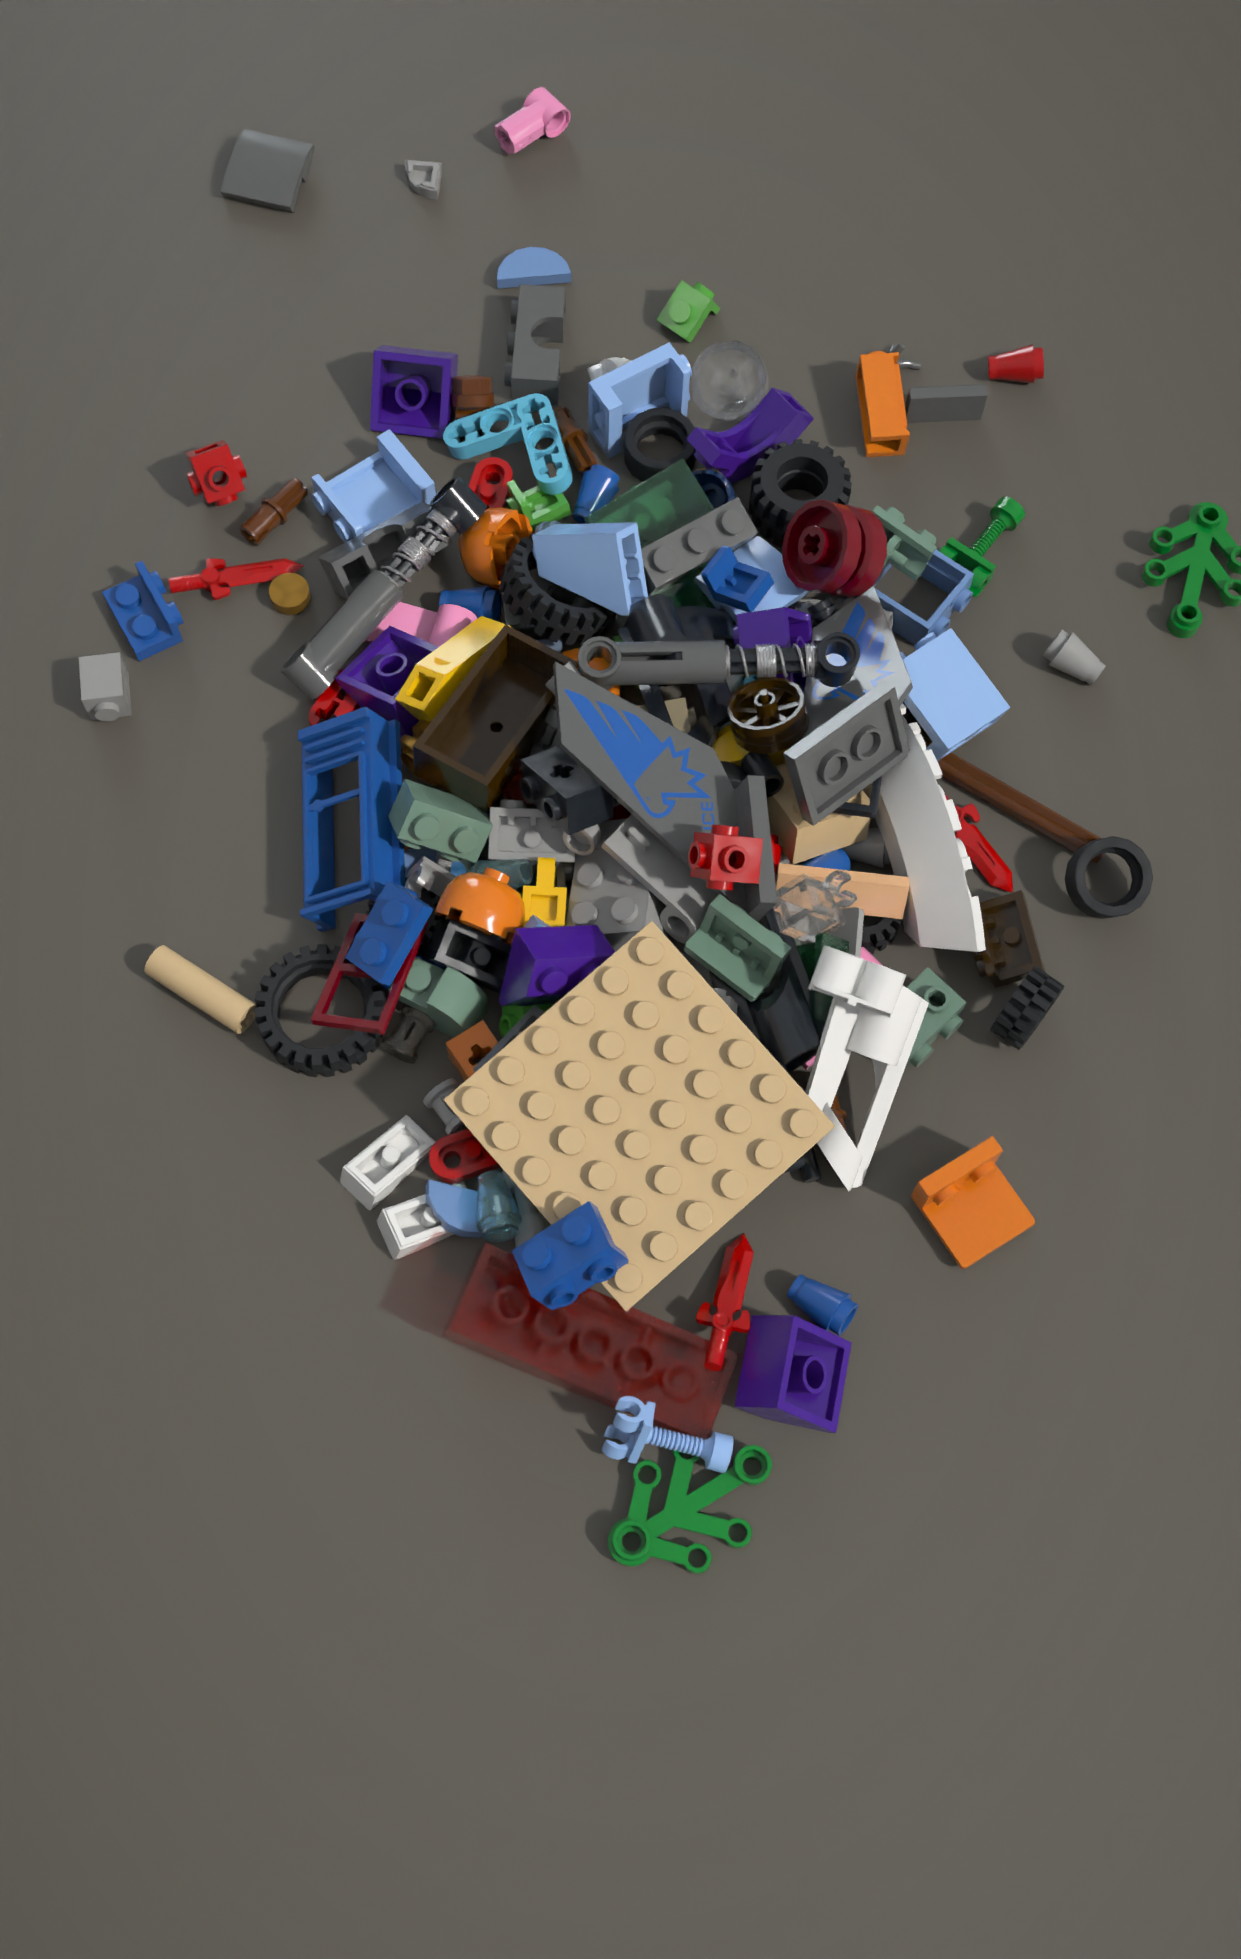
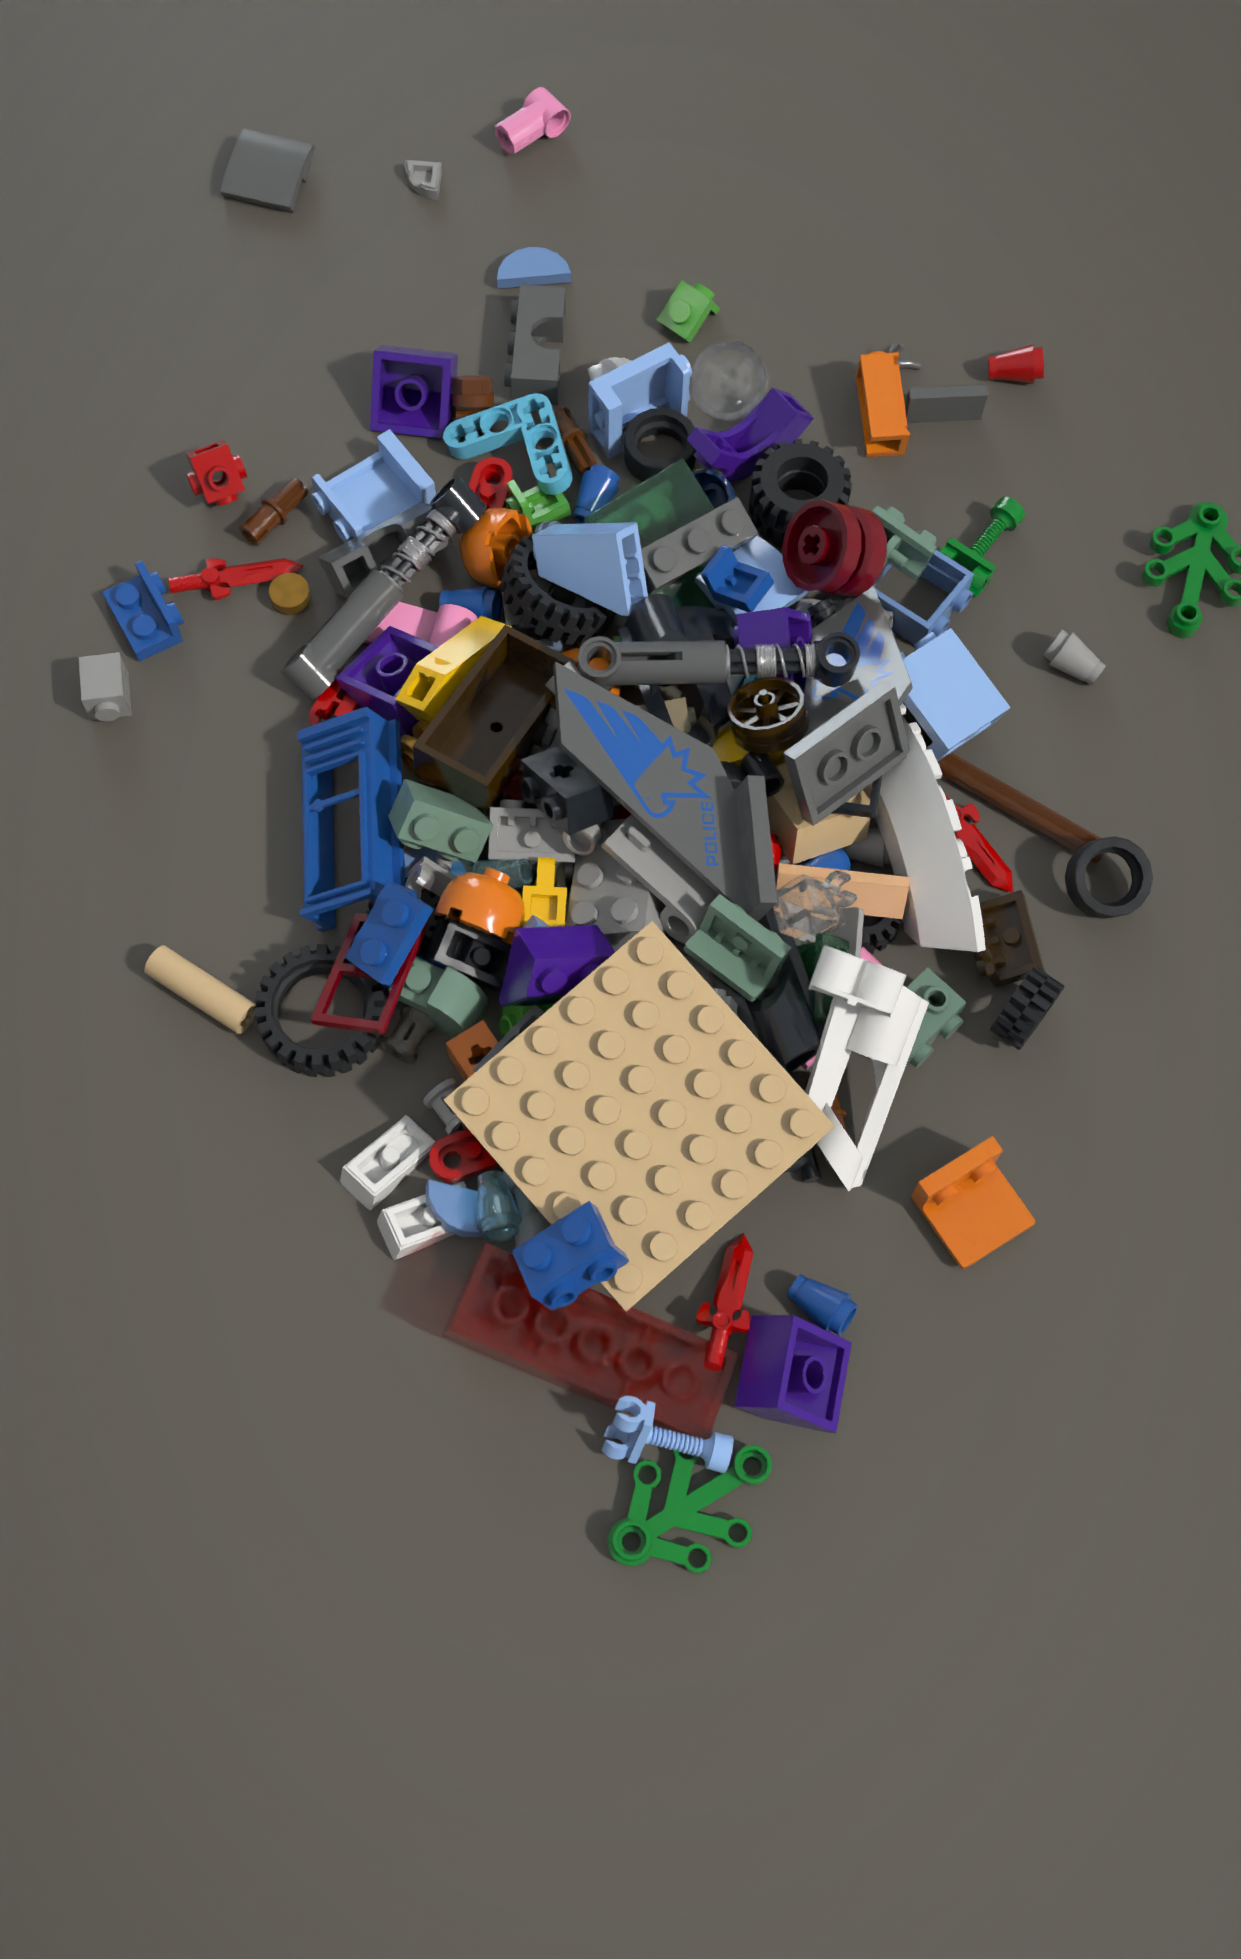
(725, 857): red brick -> none

